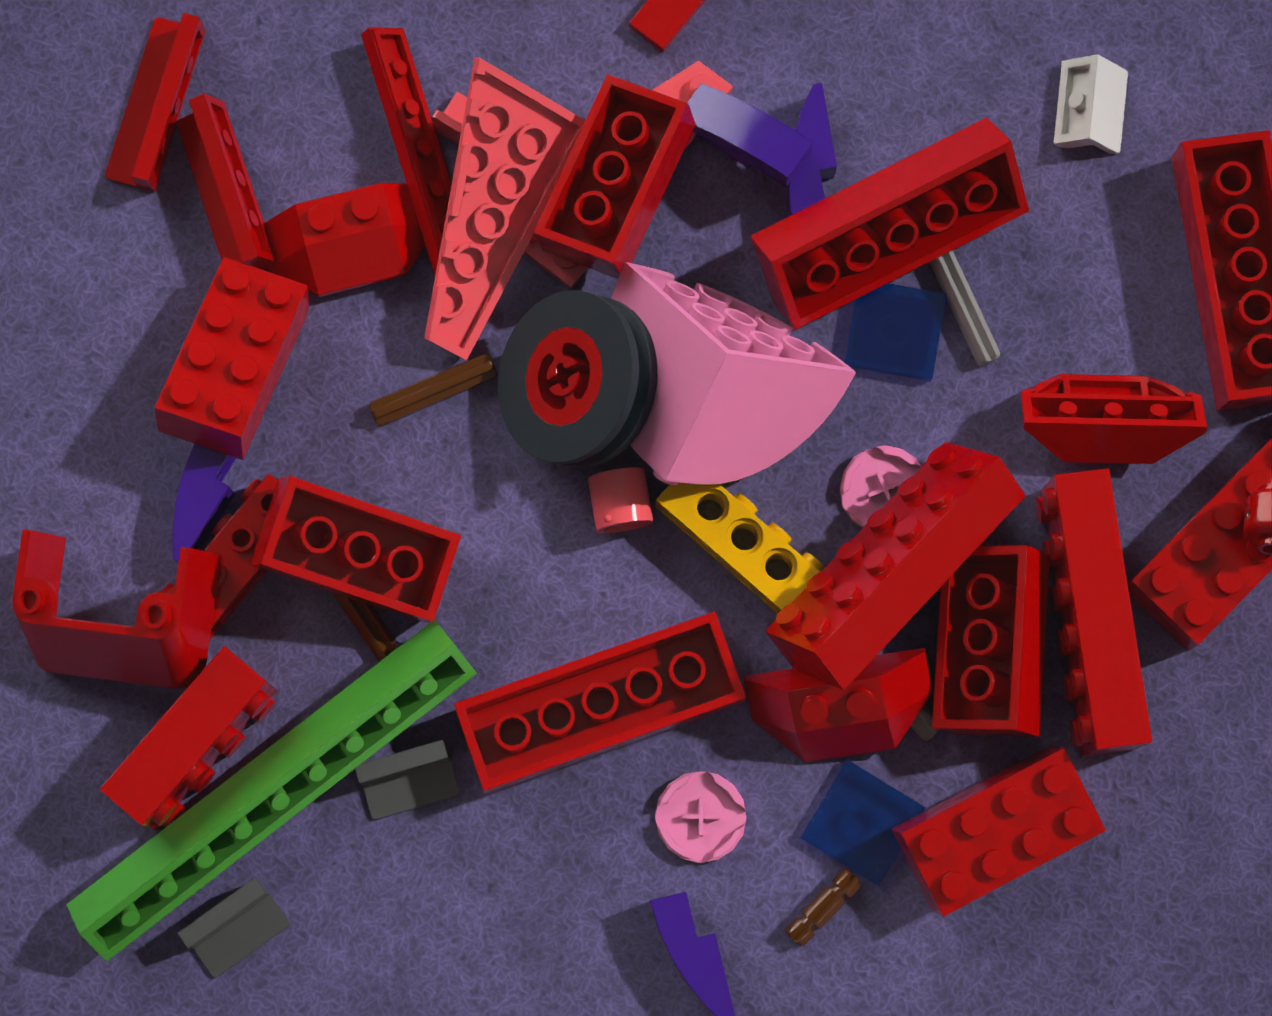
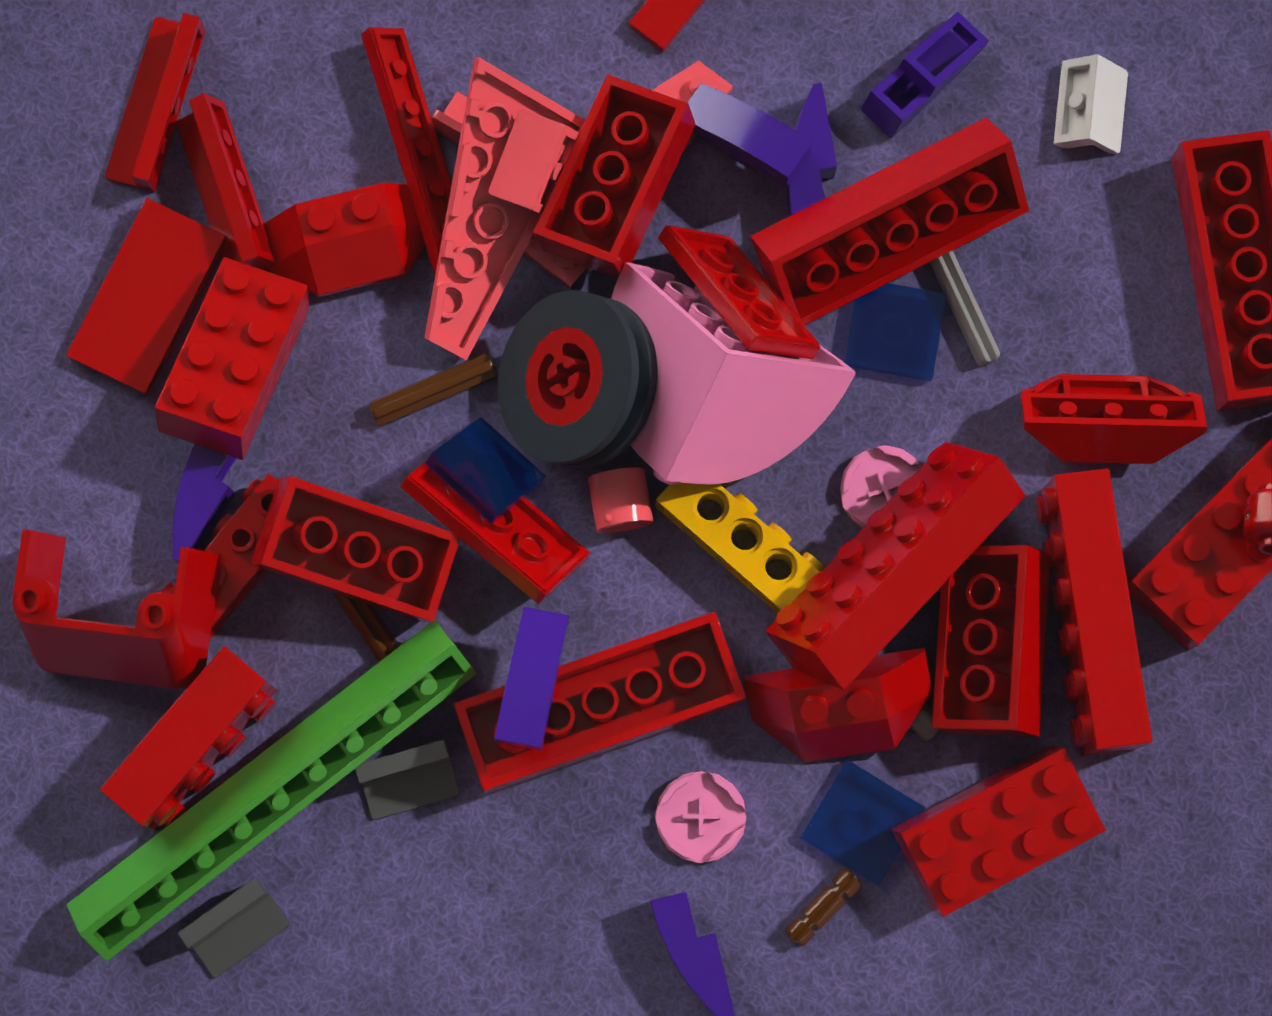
(147, 296): none -> red tile
(485, 469): none -> clear blue tile
(518, 544): none -> red tile
(532, 161): none -> coral panel
(532, 679): none -> dark purple slope
(739, 292): none -> red tile
(923, 74): none -> dark purple slope

